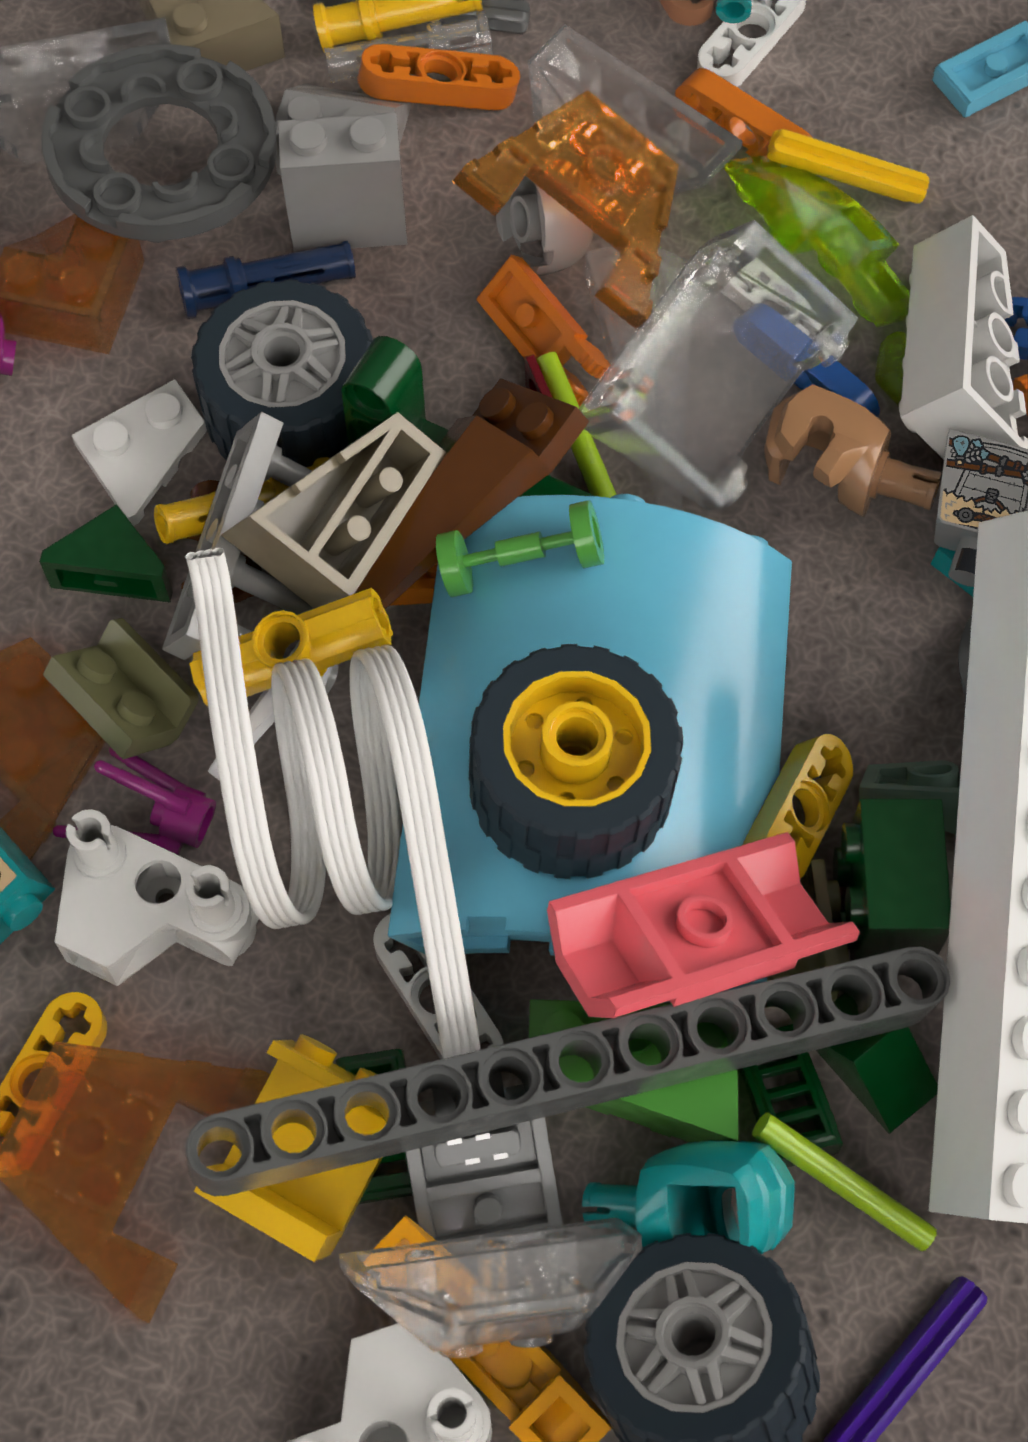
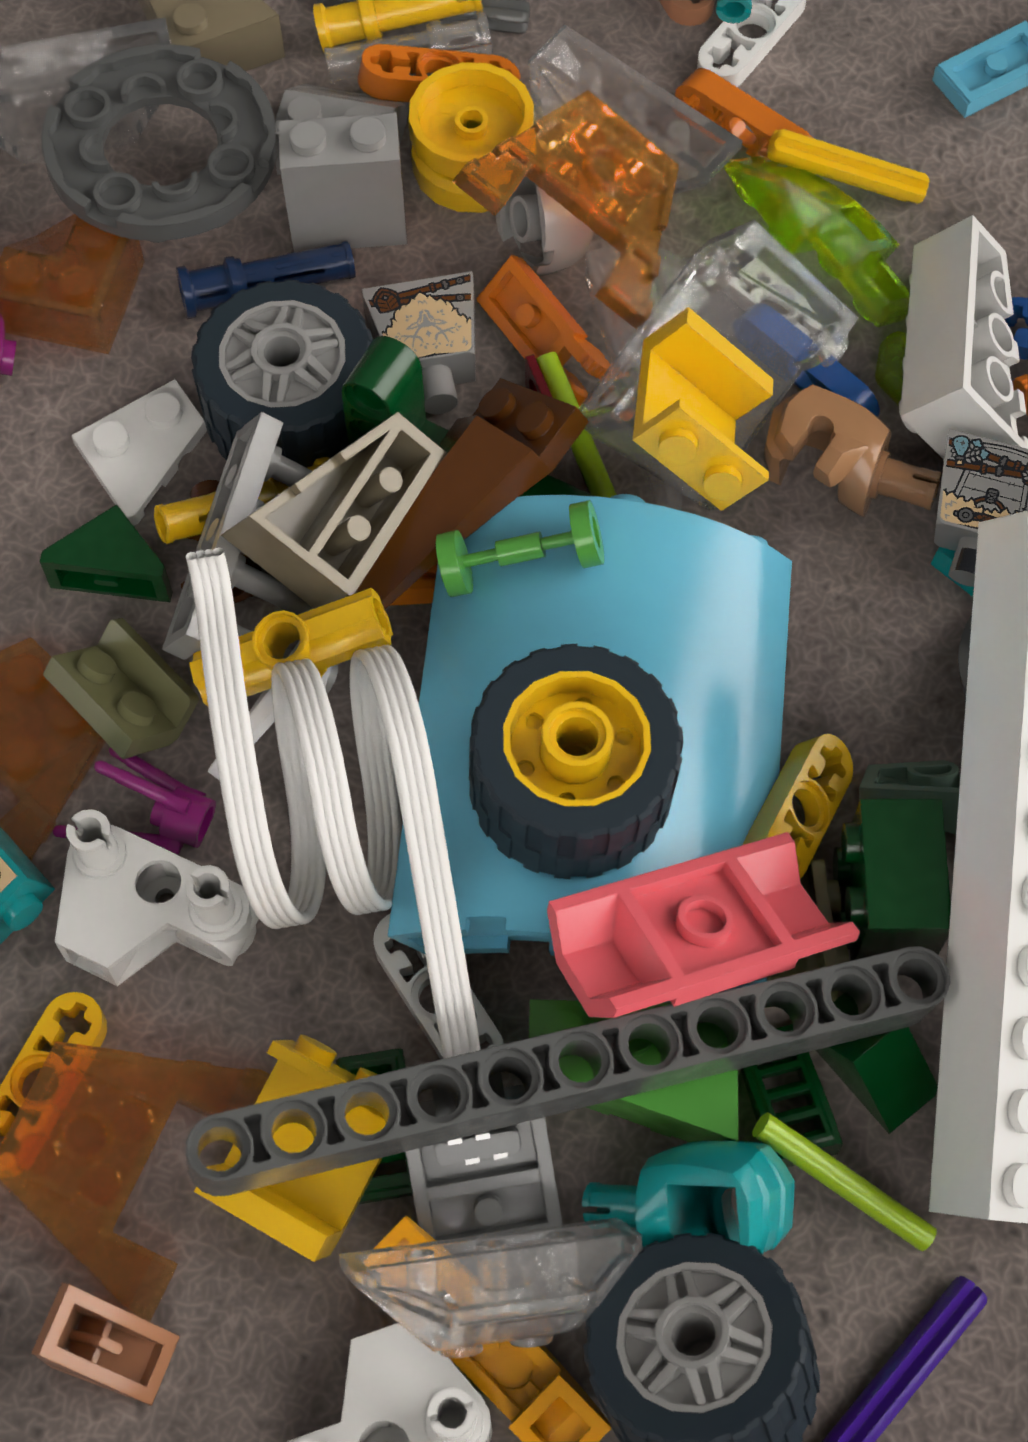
(104, 1345): none -> nougat slope
(436, 323): none -> torso
(459, 118): none -> yellow wheel
(689, 405): none -> yellow panel

